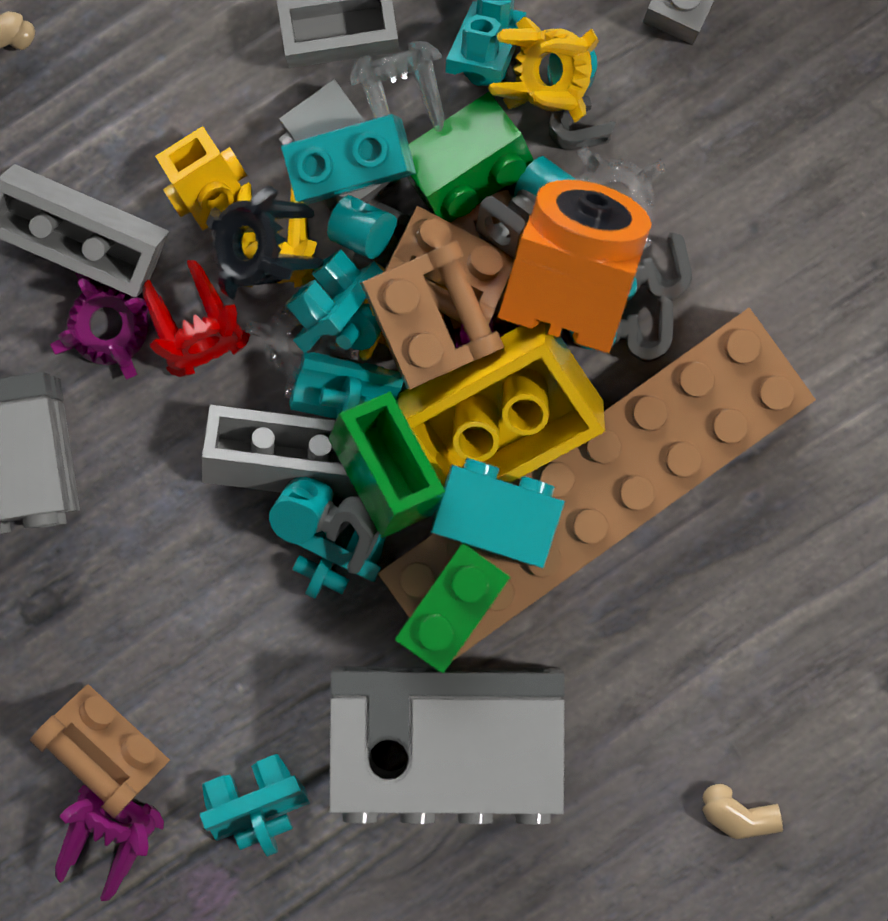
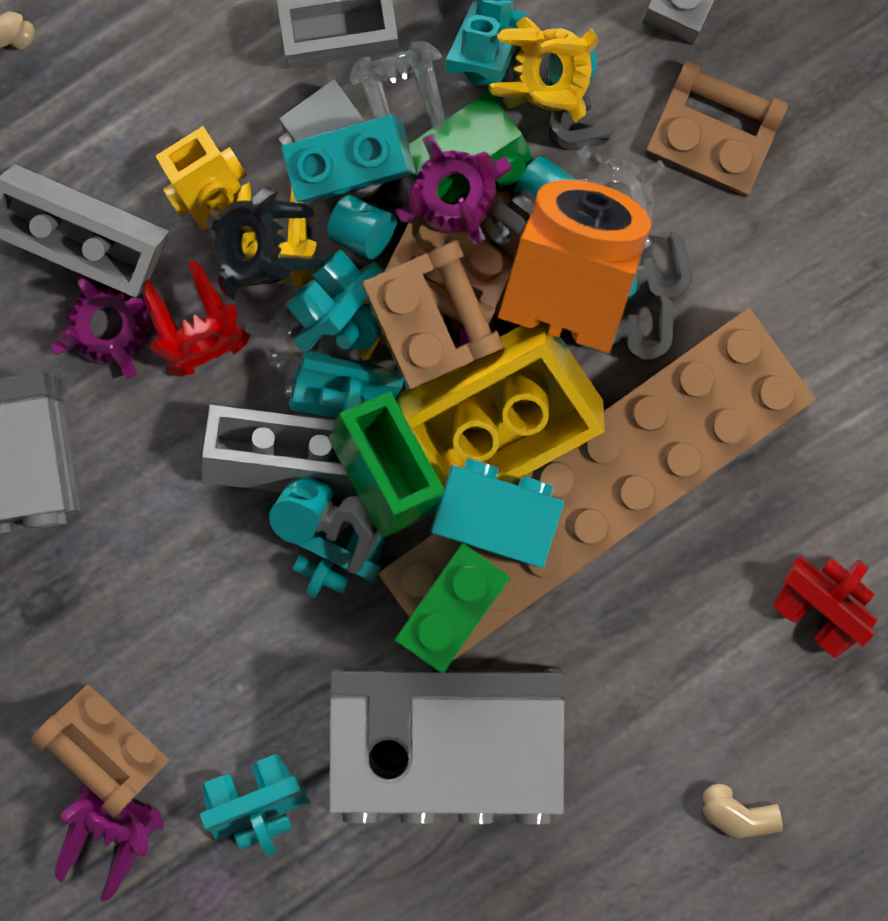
(469, 213): none -> magenta piece
(711, 146): none -> medium nougat plate
(847, 619): none -> red hips

